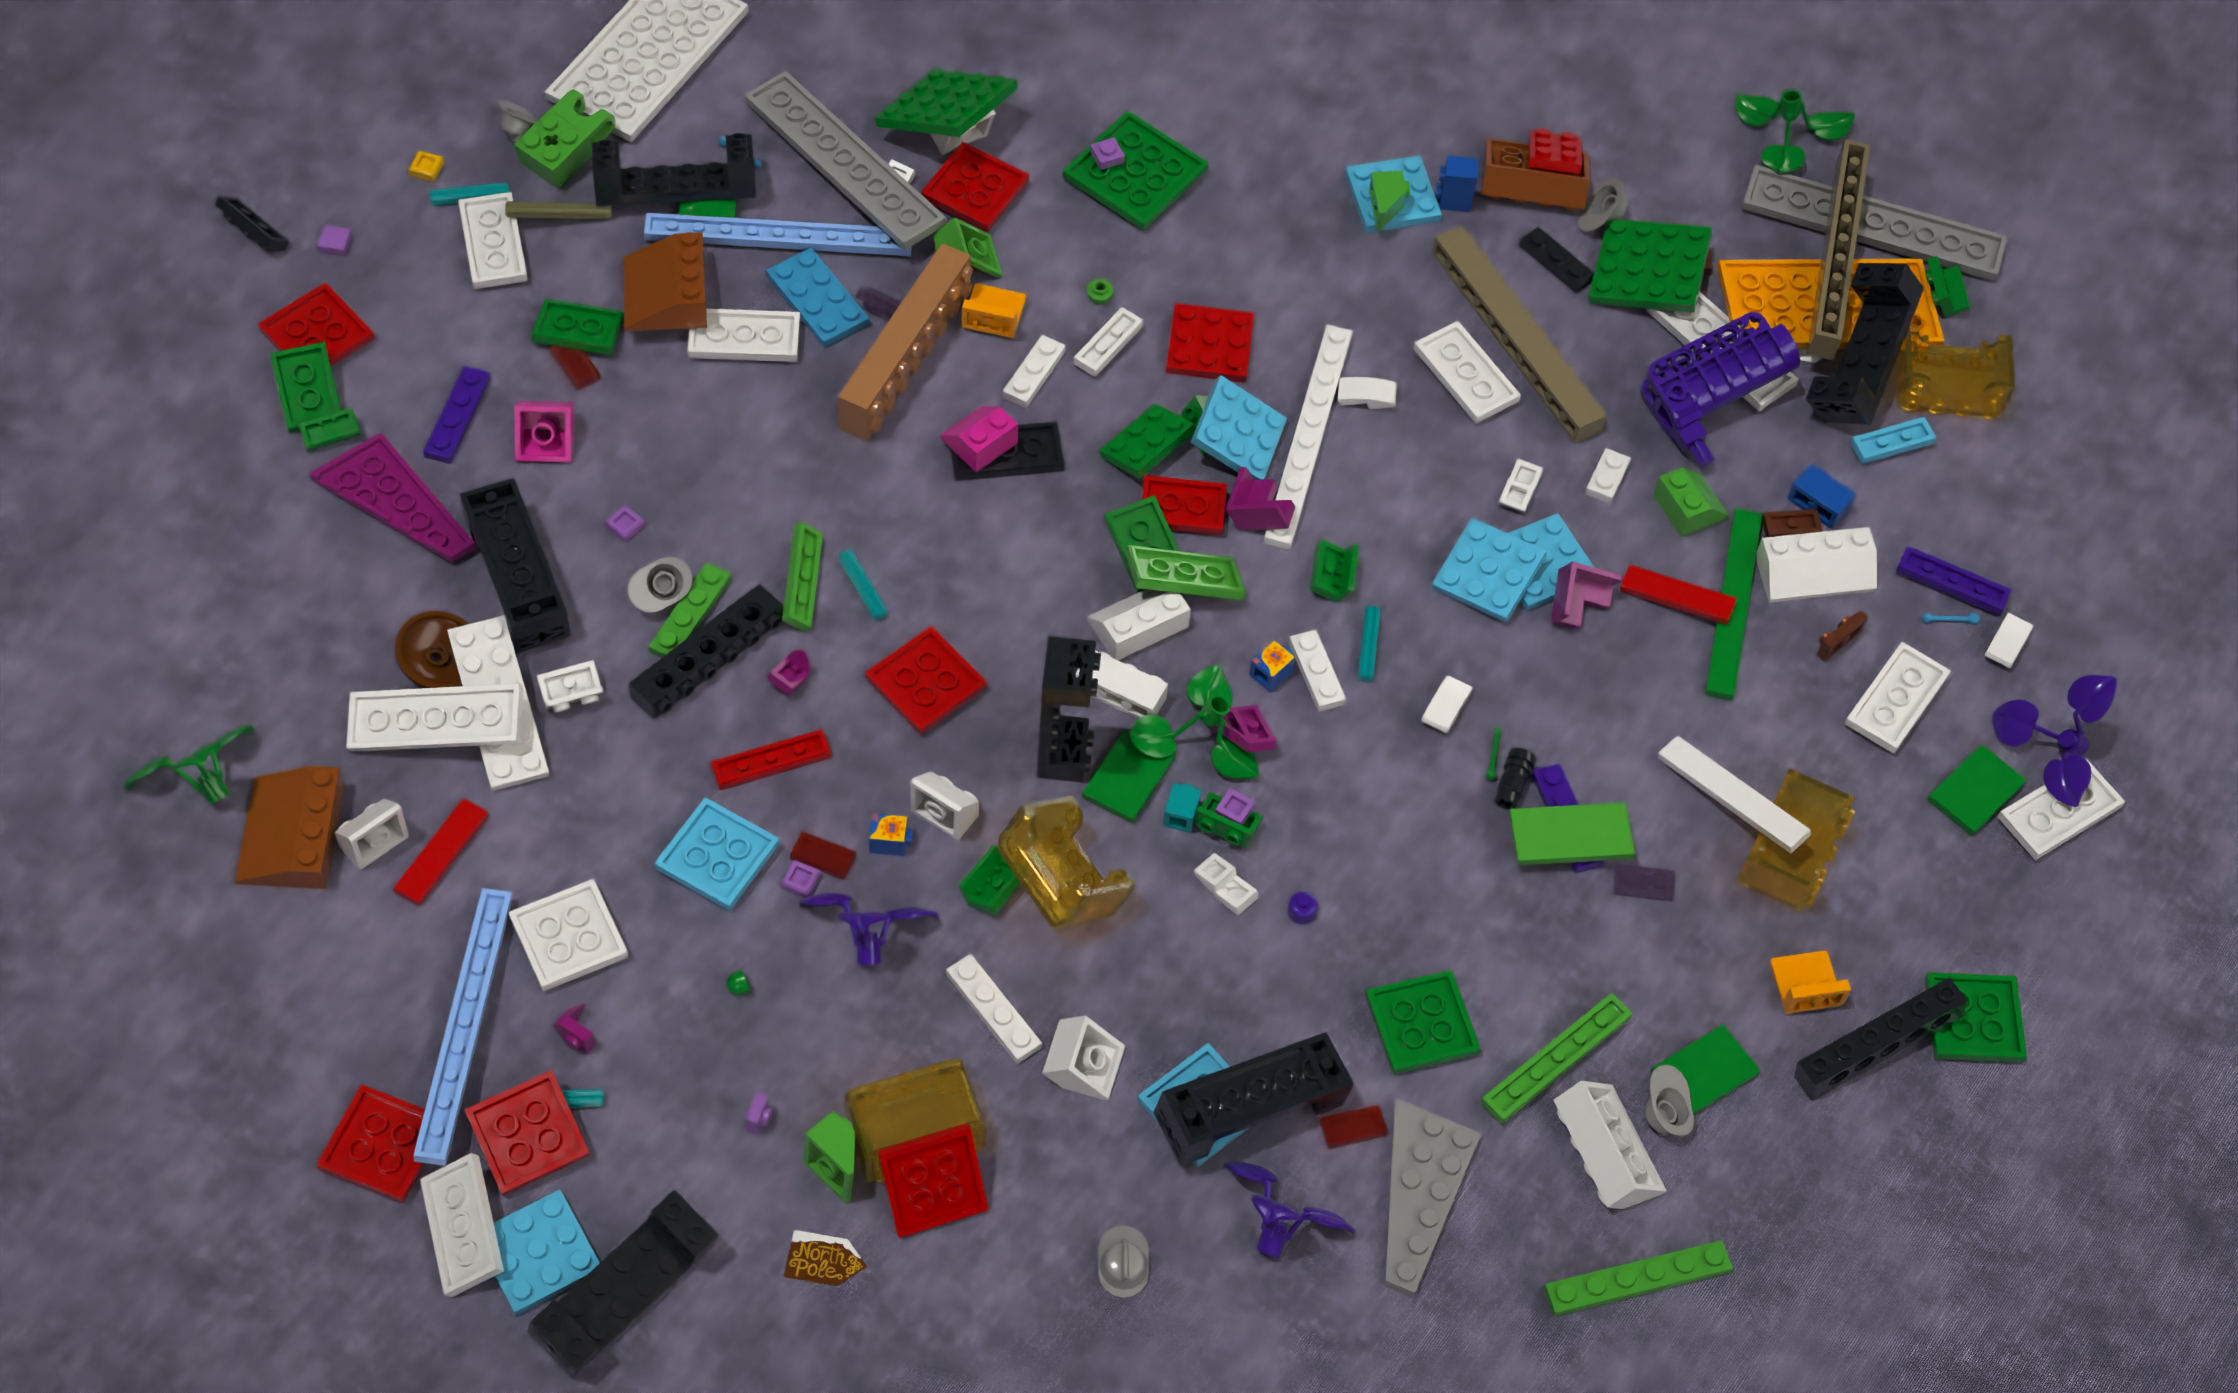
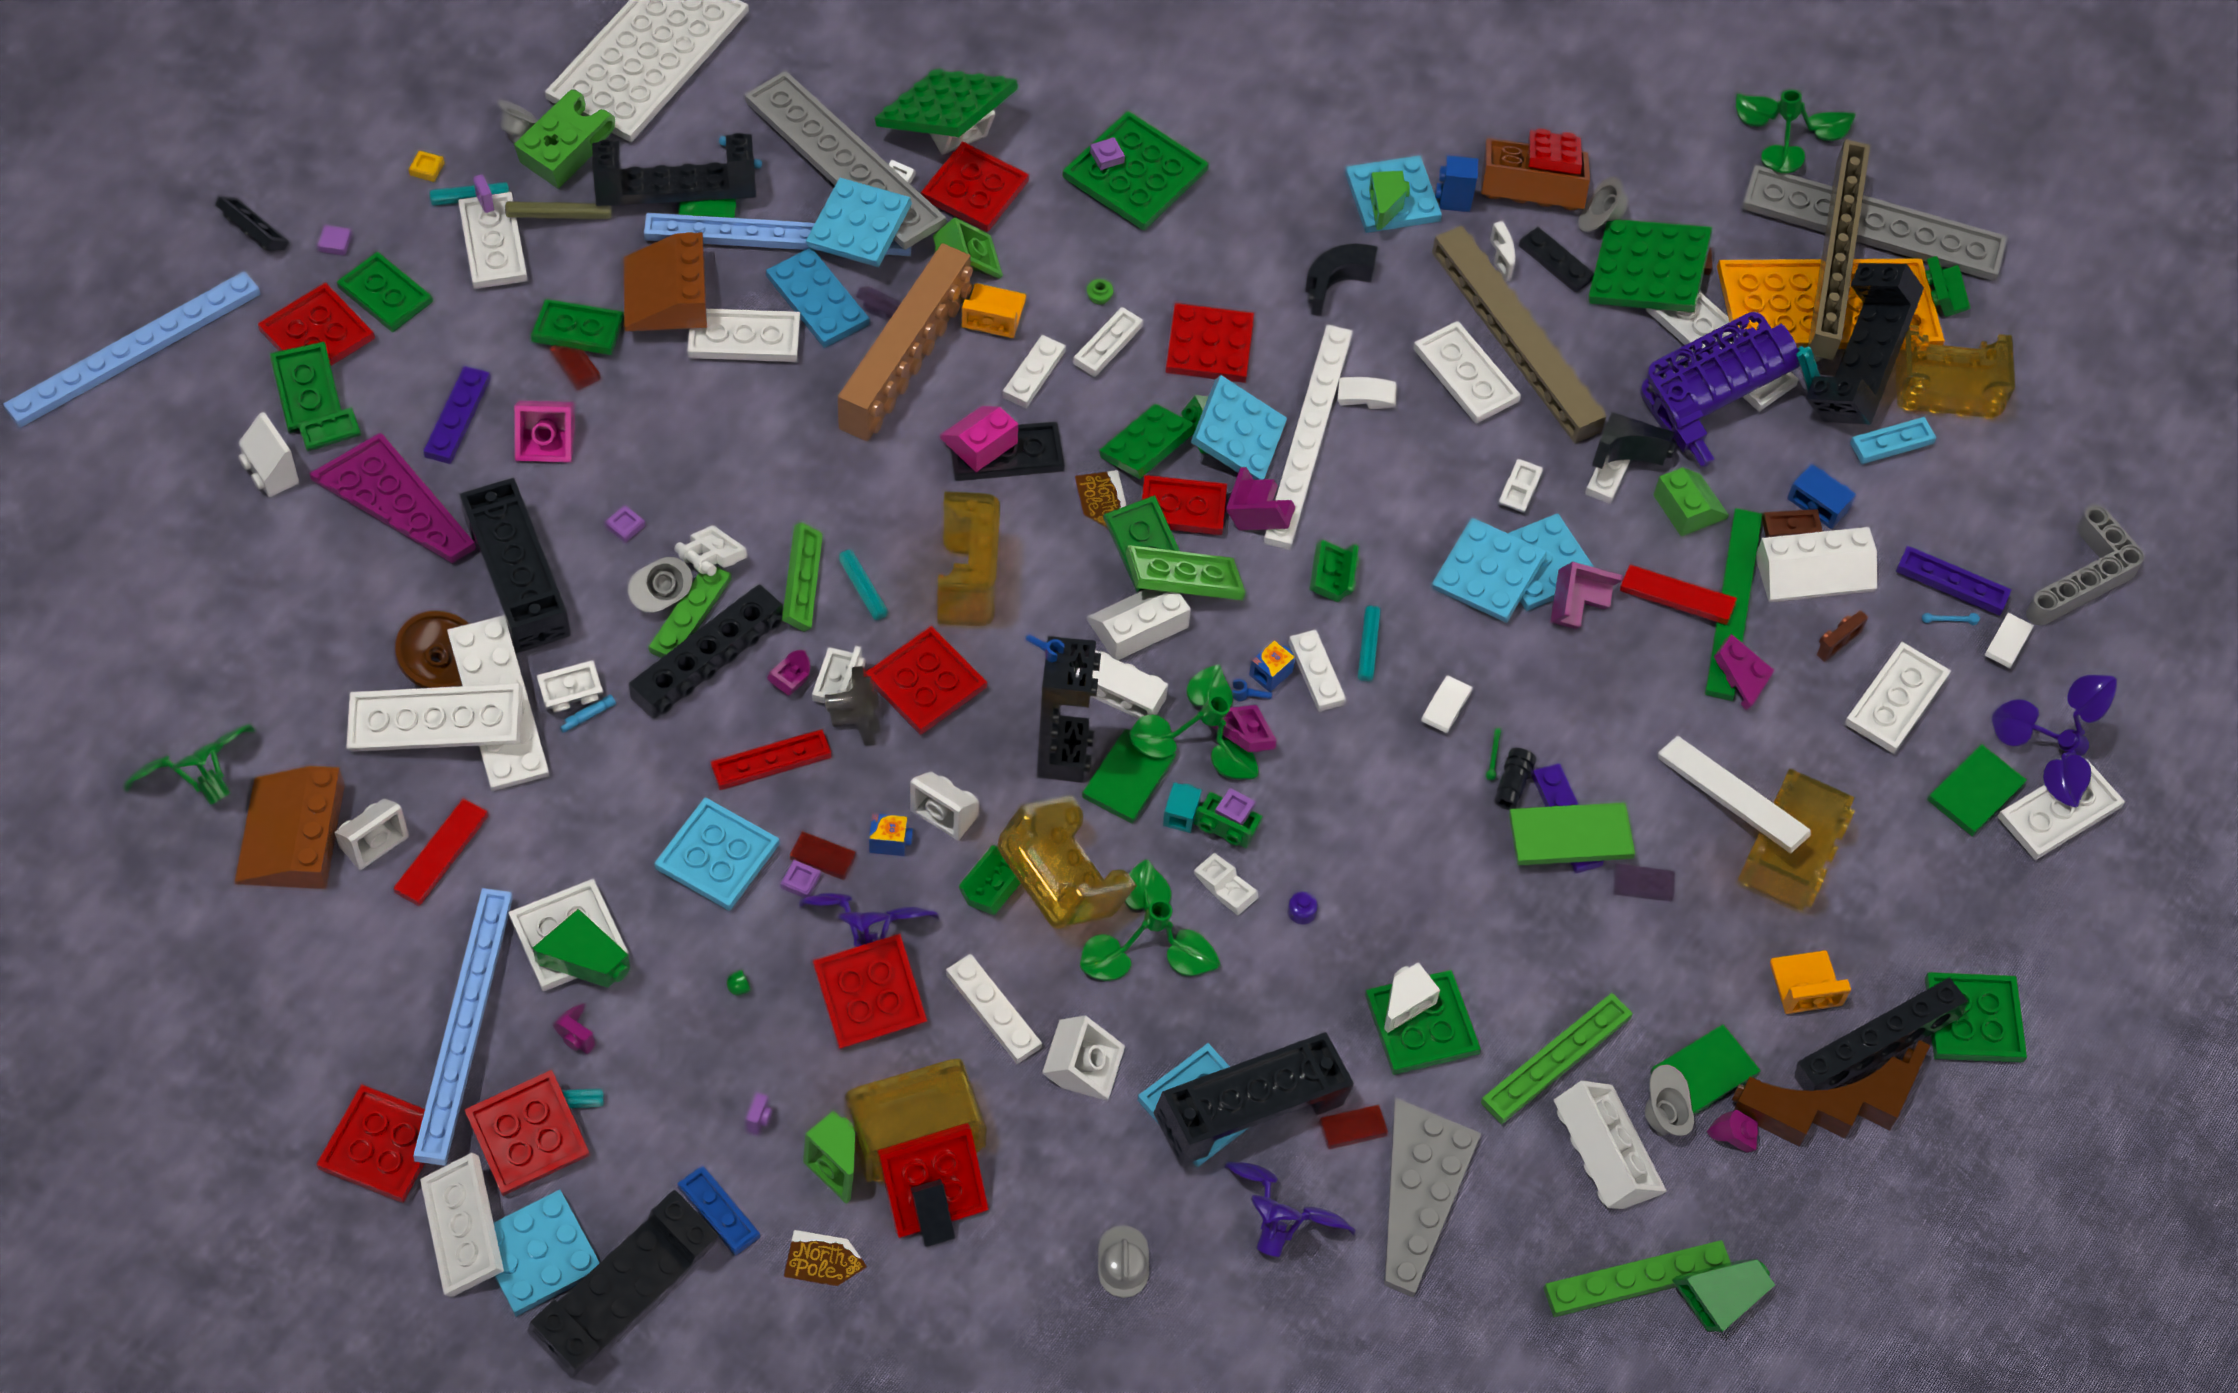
(131, 349): none -> light blue plate
(267, 457): none -> white slope
(384, 291): none -> green tile
(483, 193): none -> medium lavender tile
(583, 951): none -> green slope
(587, 713): none -> dark azure wheel
(716, 548): none -> white plate
(718, 1210): none -> blue tile
(837, 672): none -> white bracket
(856, 706): none -> clear smoke plate
(859, 222): none -> medium azure plate
(869, 991): none -> red plate
(932, 1213): none -> black tile
(970, 528): none -> clear yellow windscreen
(1054, 644): none -> blue hand
(1100, 494): none -> sticker
(1189, 950): none -> green plant
(1245, 692): none -> blue hand
(1336, 265): none -> black arch
(1409, 995): none -> white slope
(1505, 251): none -> white slope
(1633, 440): none -> black arch
(1724, 1291): none -> green slope
(1735, 1129): none -> magenta plate
(1743, 669): none -> magenta wing
(1791, 1111): none -> reddish brown arch
(1807, 365): none -> teal axle
(2117, 564): none -> light grey beam

